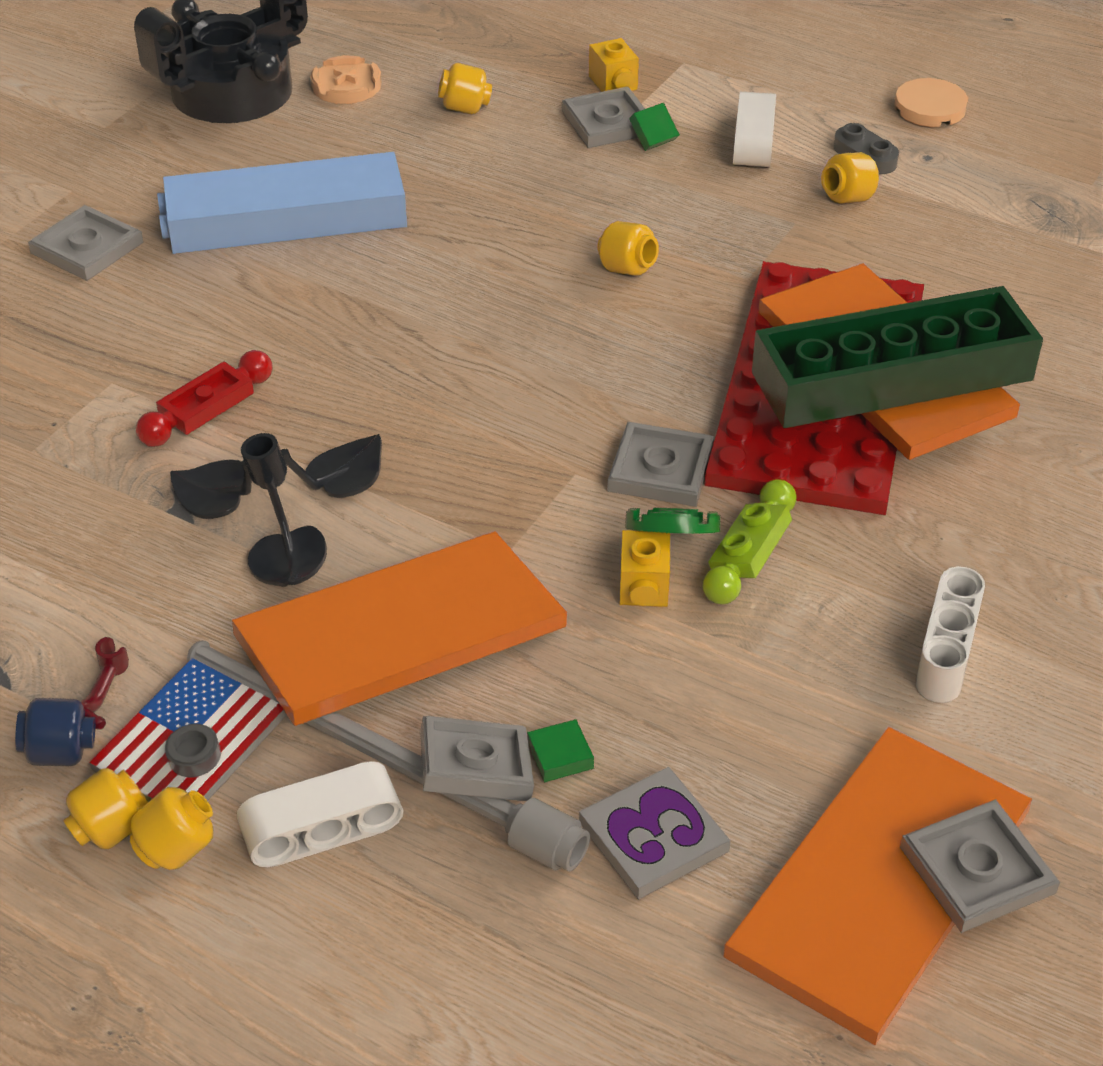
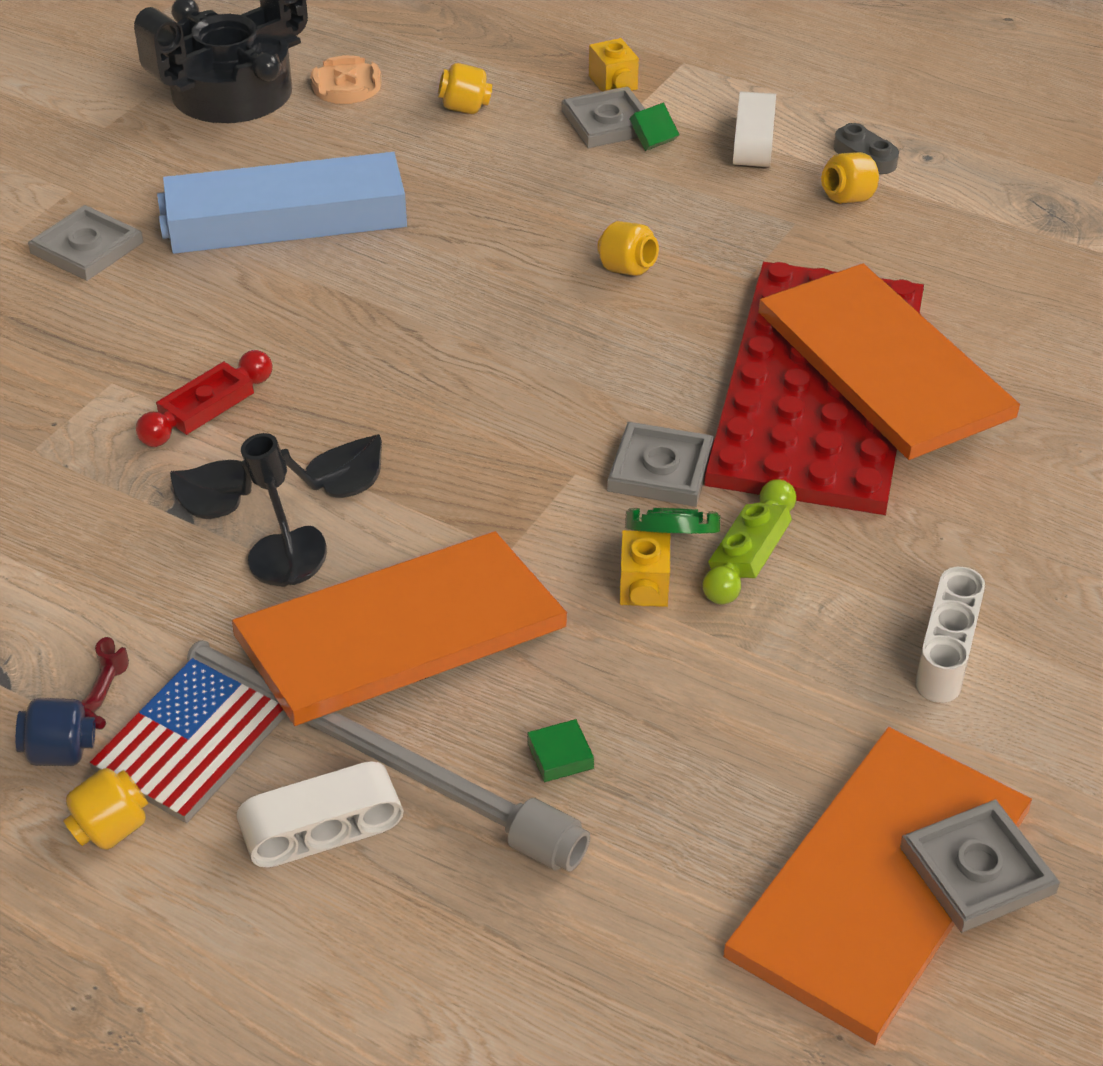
(171, 828): yellow head -> none
(192, 750): dark grey tile -> none
(475, 758): light grey tile -> none
(654, 832): light grey tile -> none
(895, 356): dark green brick -> none
(930, 102): light nougat tile -> none

